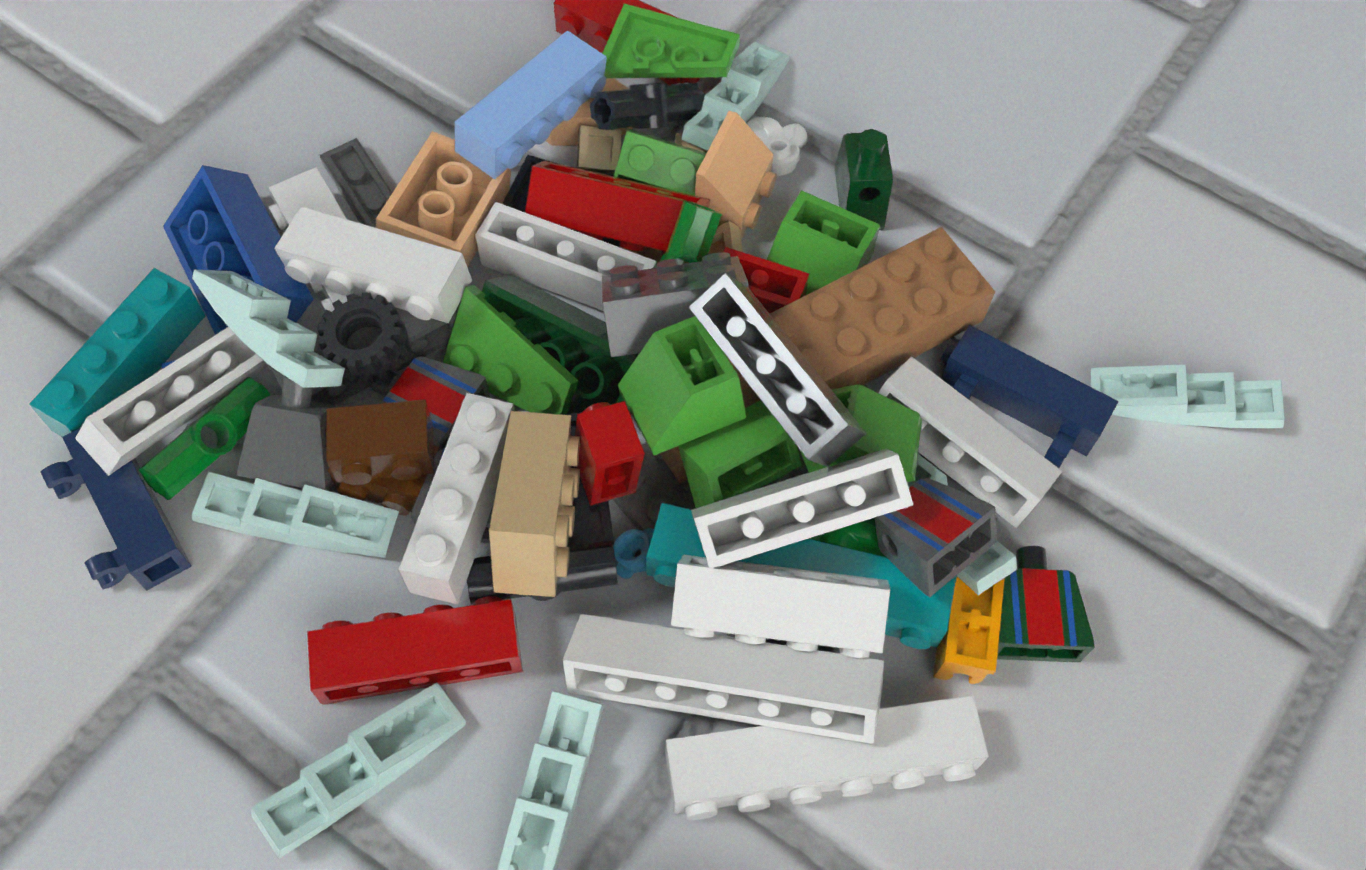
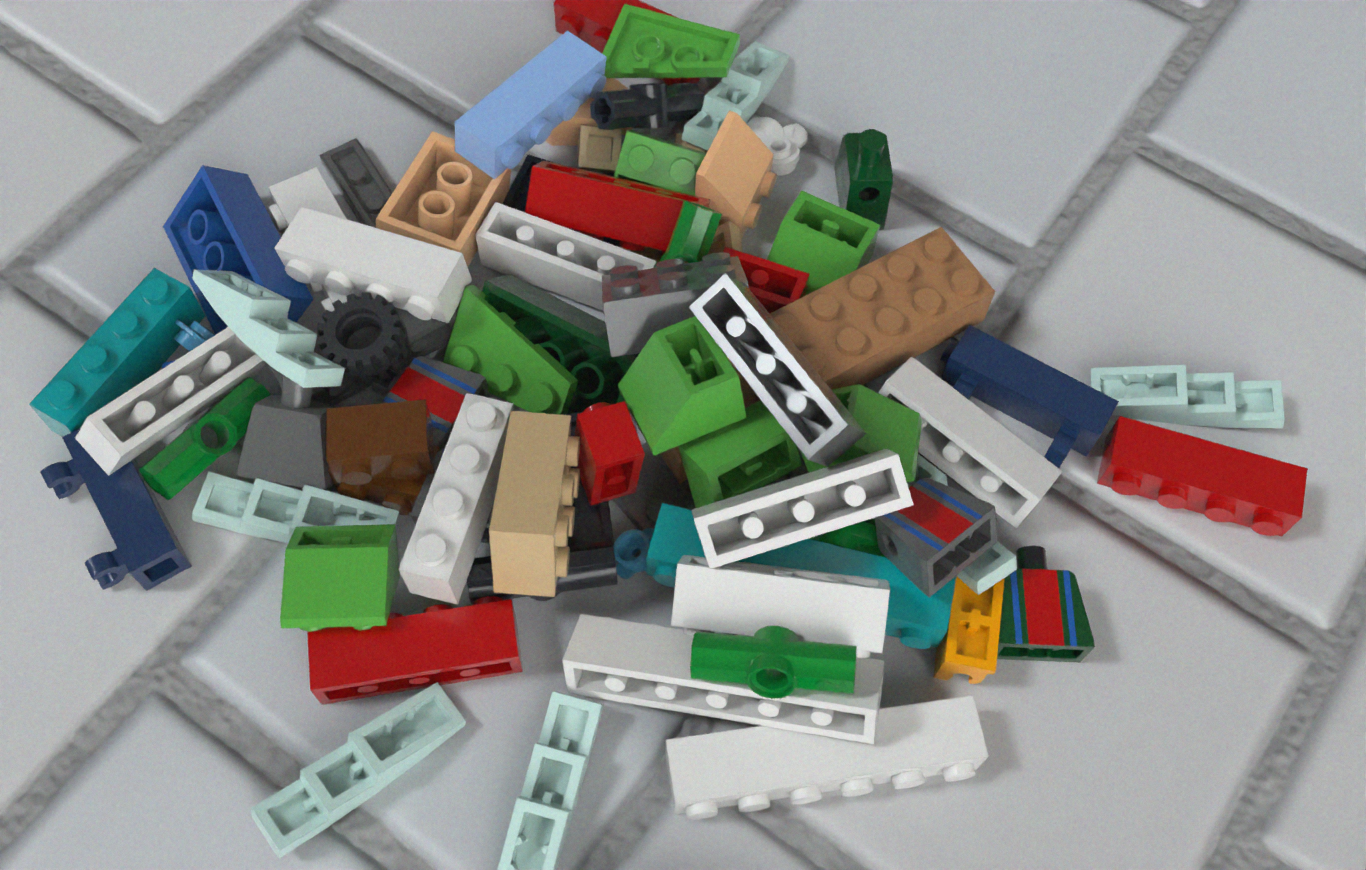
(192, 335): none -> dark azure plate
(339, 577): none -> bright green slope
(773, 662): none -> green piece
(1203, 477): none -> red brick

